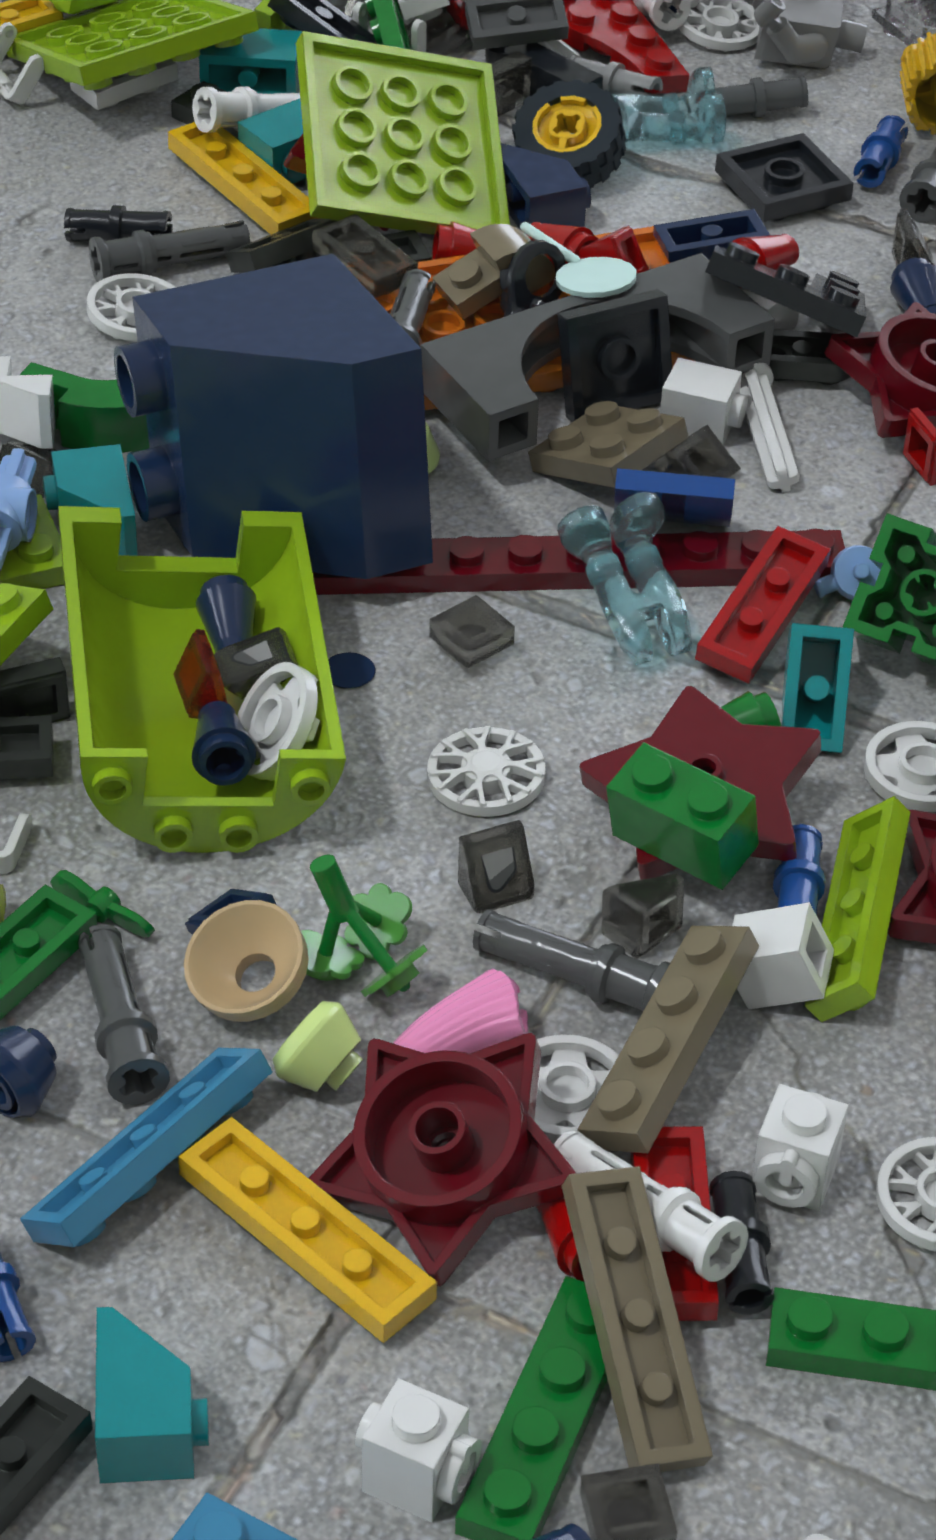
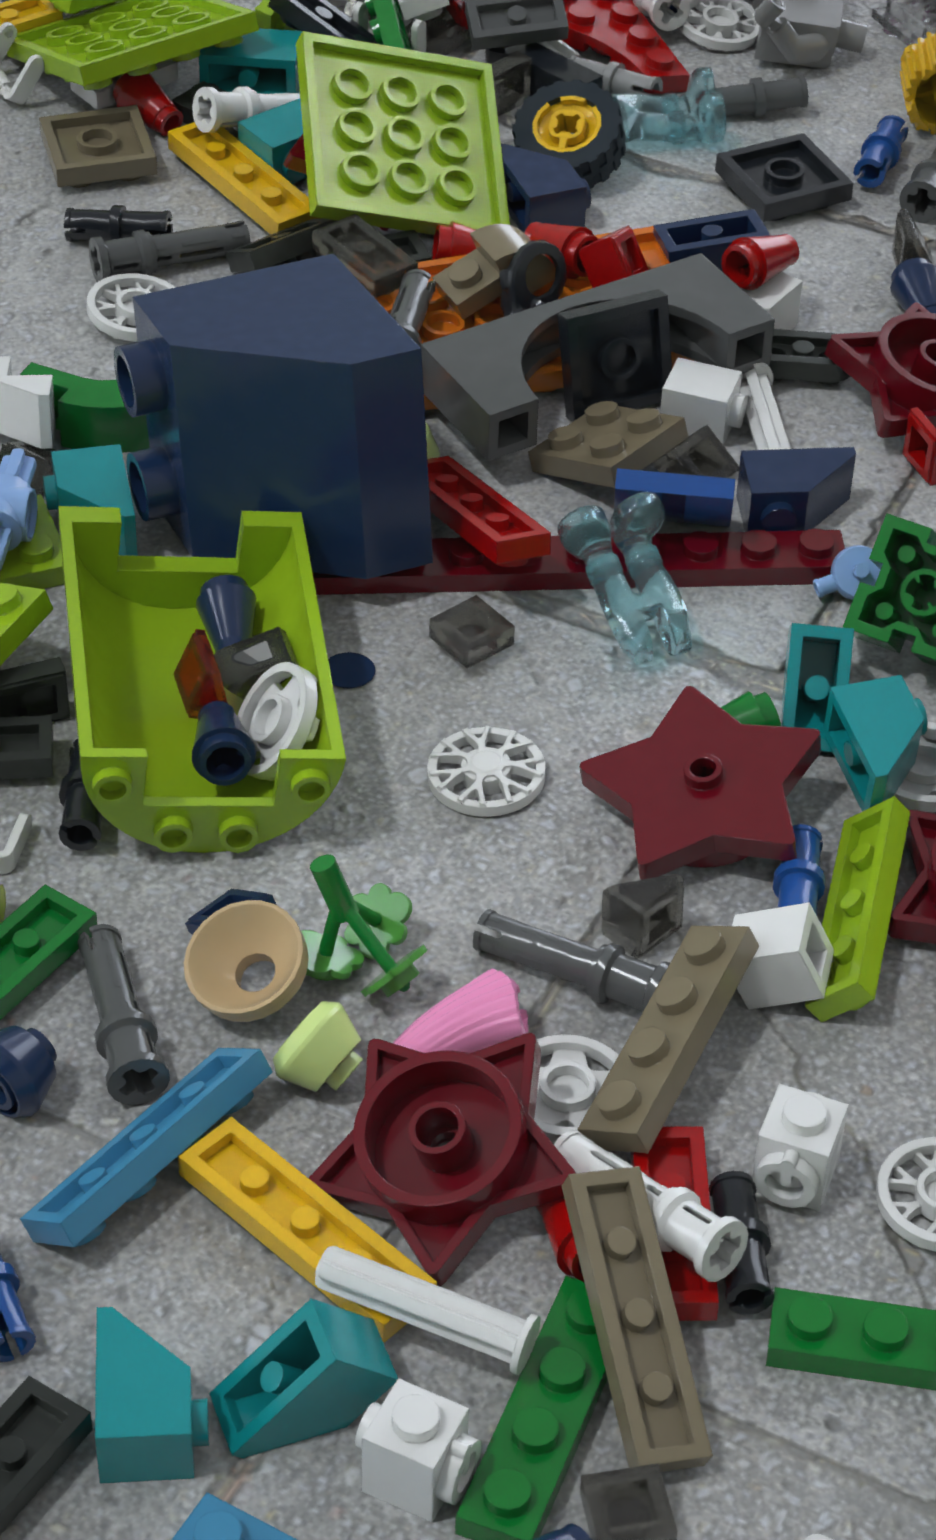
(80, 817): none -> black pin
(98, 146): none -> dark tan plate
(103, 902): green piece -> none
(153, 103): none -> red cone
(303, 1380): none -> teal slope
(428, 1306): none -> white axle
(484, 515): none -> red plate
(495, 867): clear smoke slope -> none
(588, 276): light aqua piece -> none
(683, 815): green brick -> none
(762, 604): red plate -> none
(793, 486): none -> dark blue slope
(828, 299): black plate -> none
(874, 735): none -> teal slope

